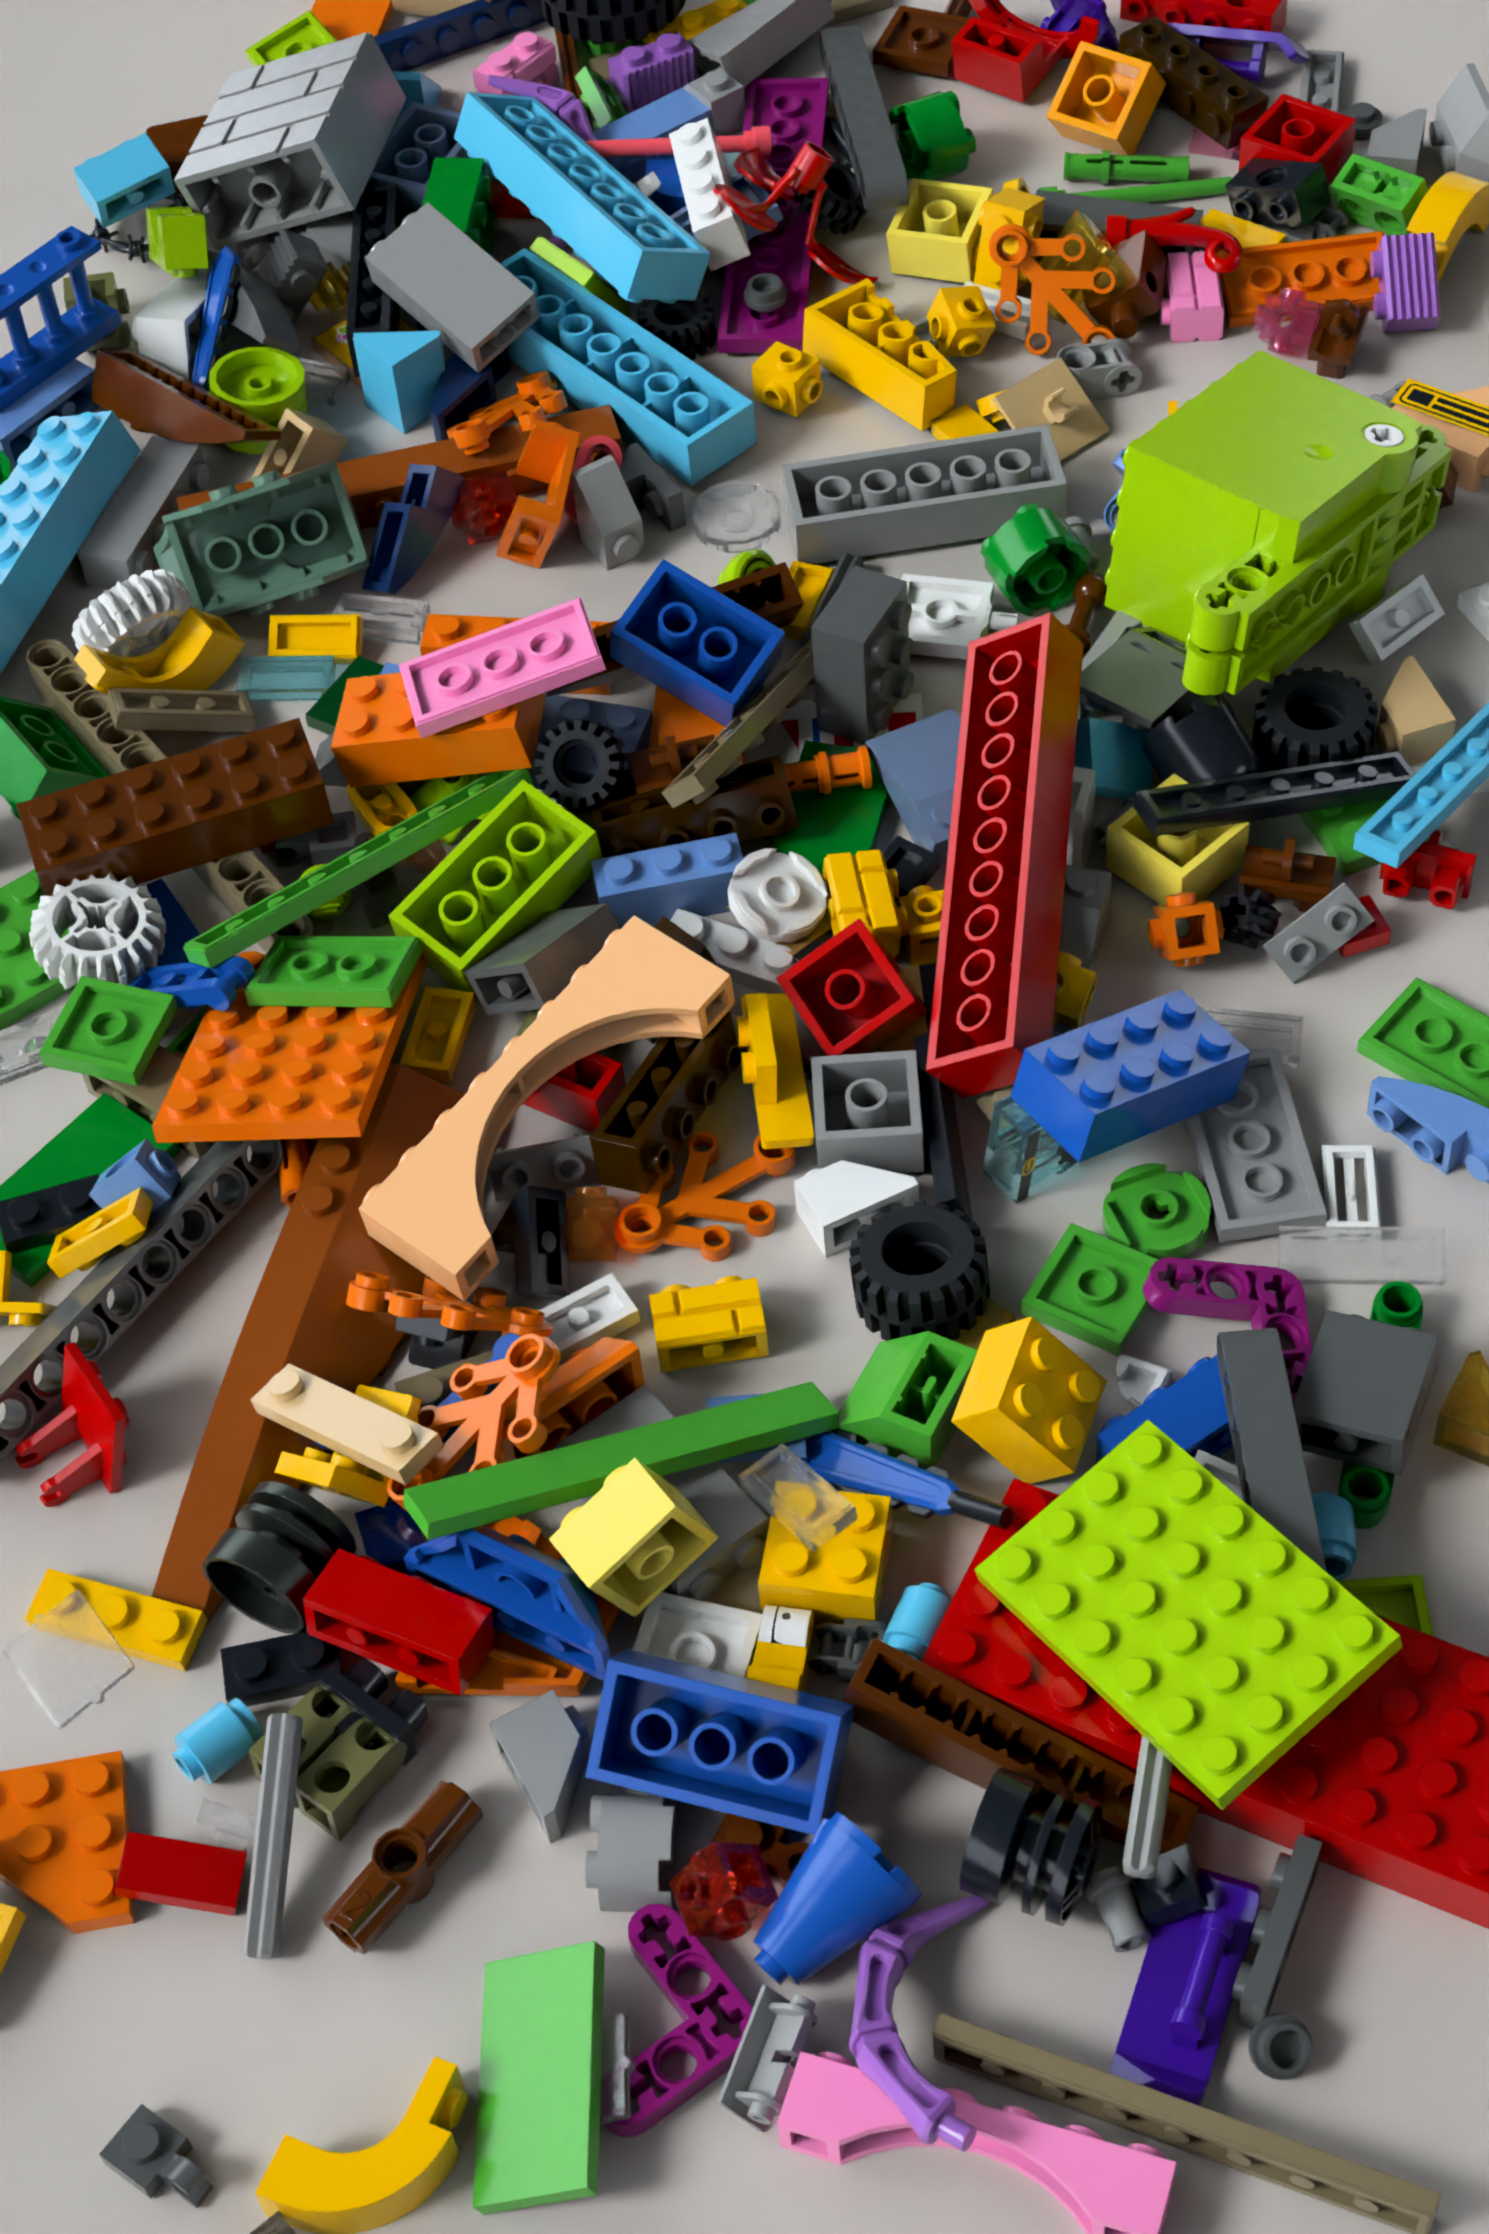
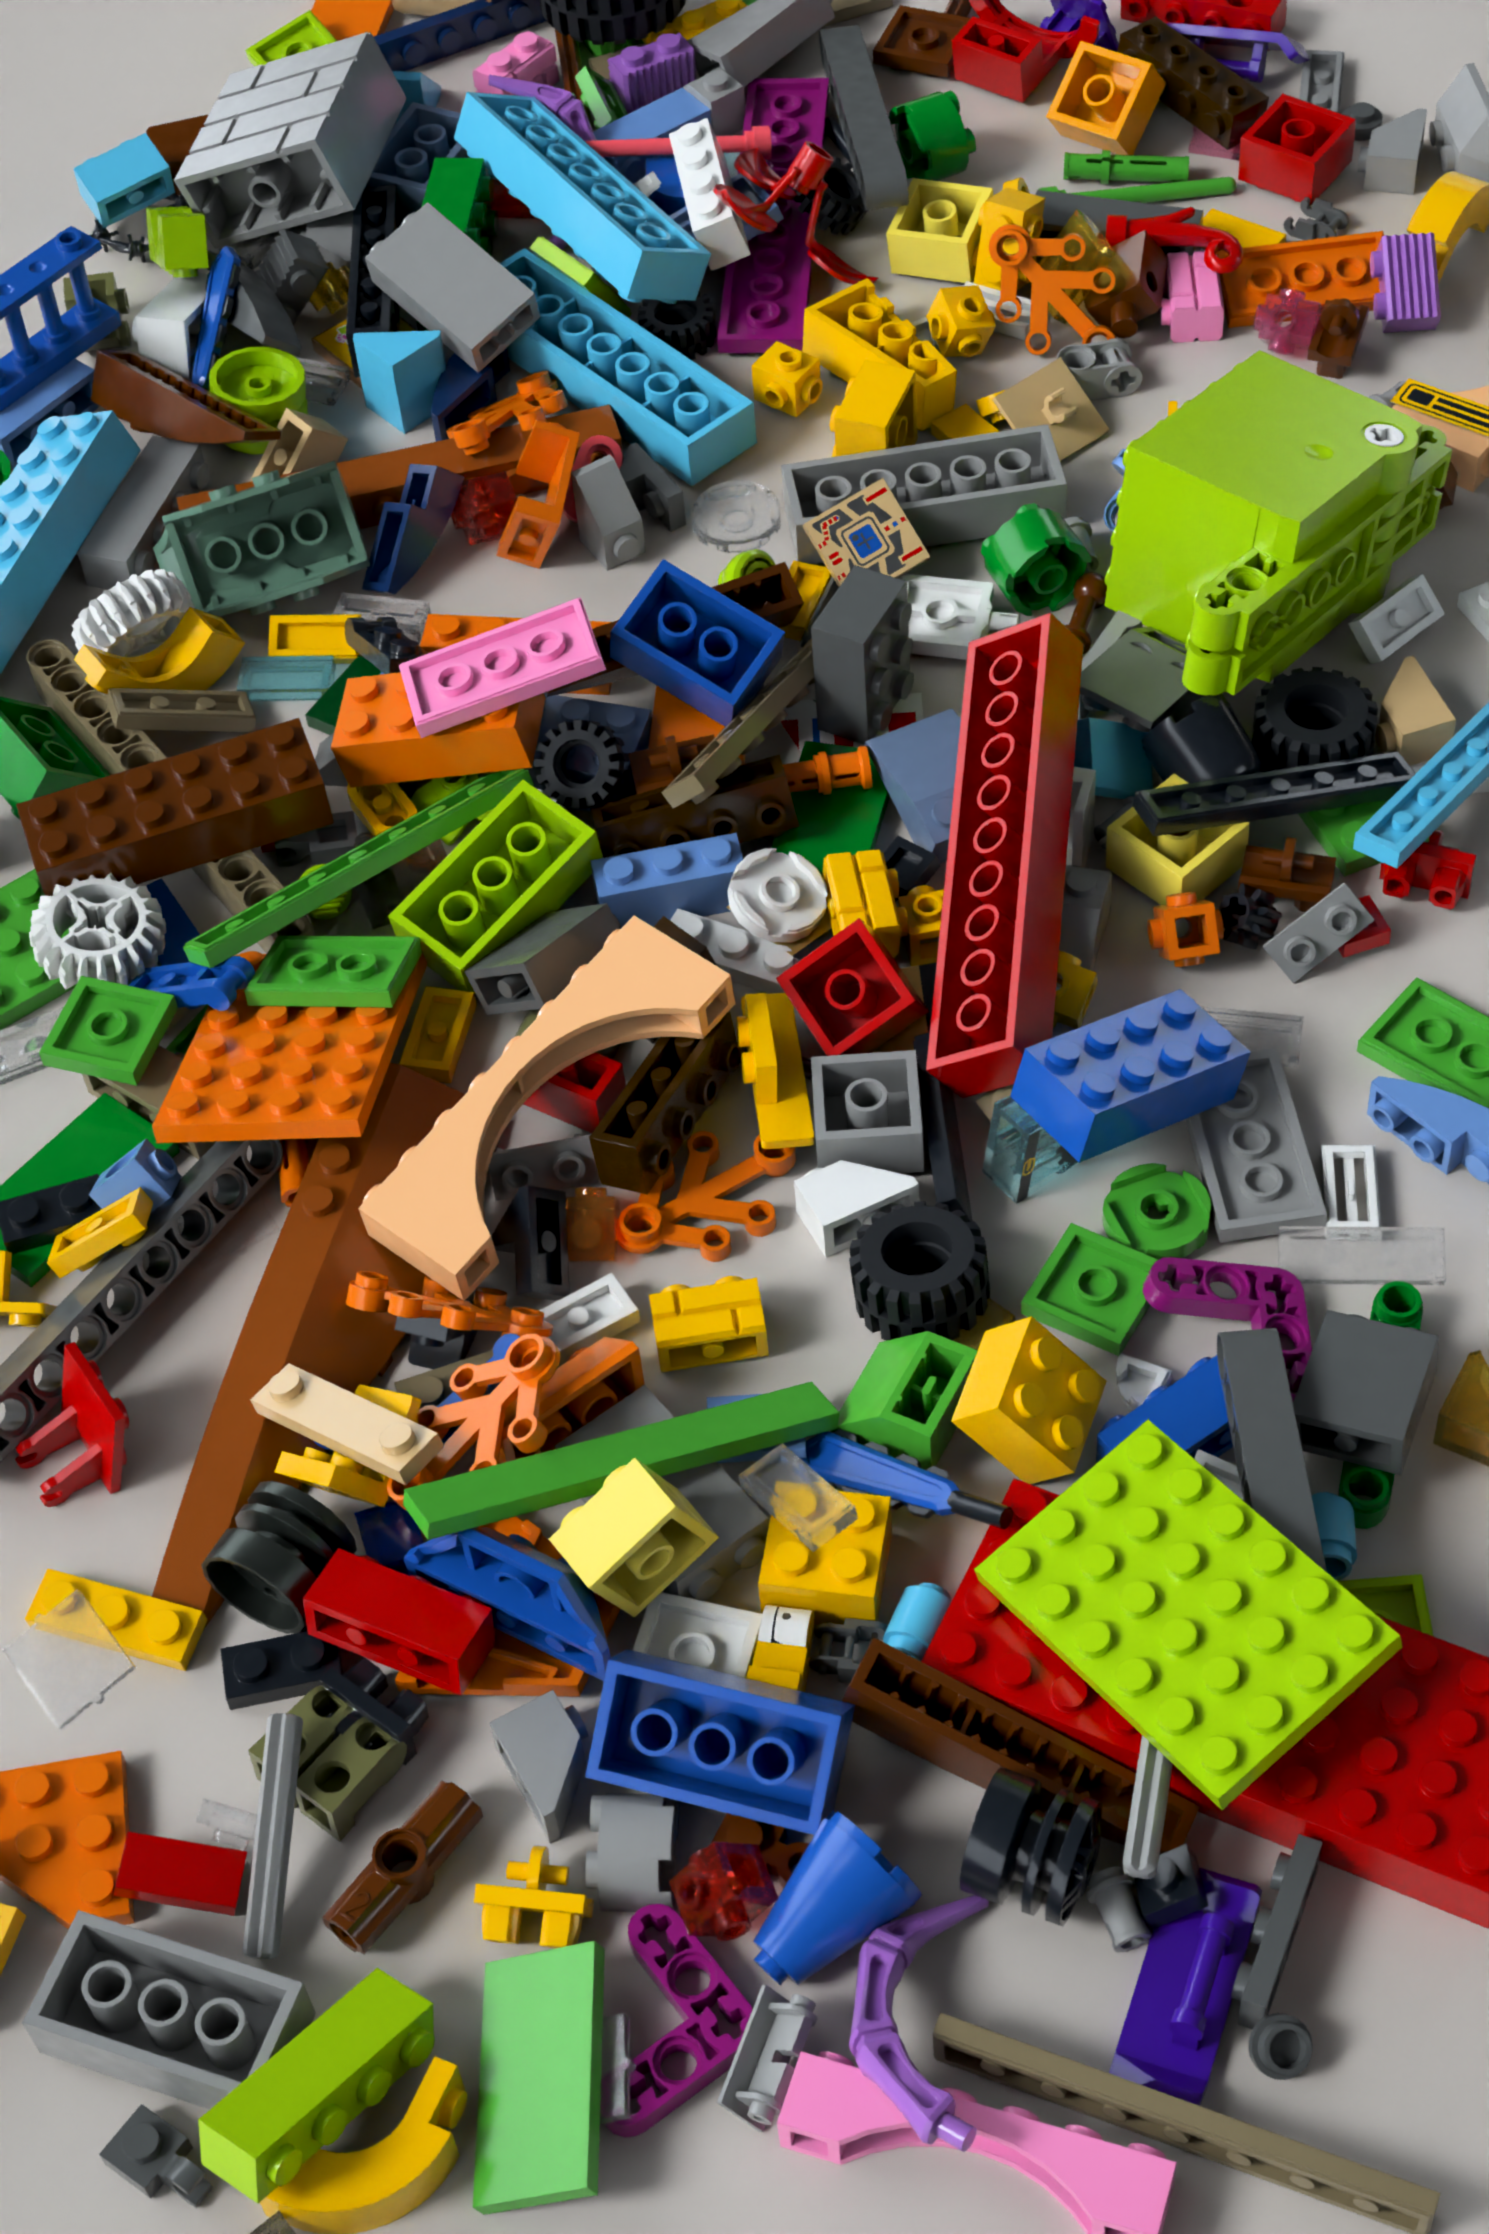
(162, 2011): none -> light grey brick
(216, 1741): medium azure brick -> none
(316, 2085): none -> lime brick
(381, 643): none -> black plate
(560, 1910): none -> yellow hips
(765, 293): dark grey plate -> none
(867, 533): none -> tan tile
(876, 410): none -> yellow brick
(1279, 192): black brick -> none
(1378, 194): bright green brick -> none

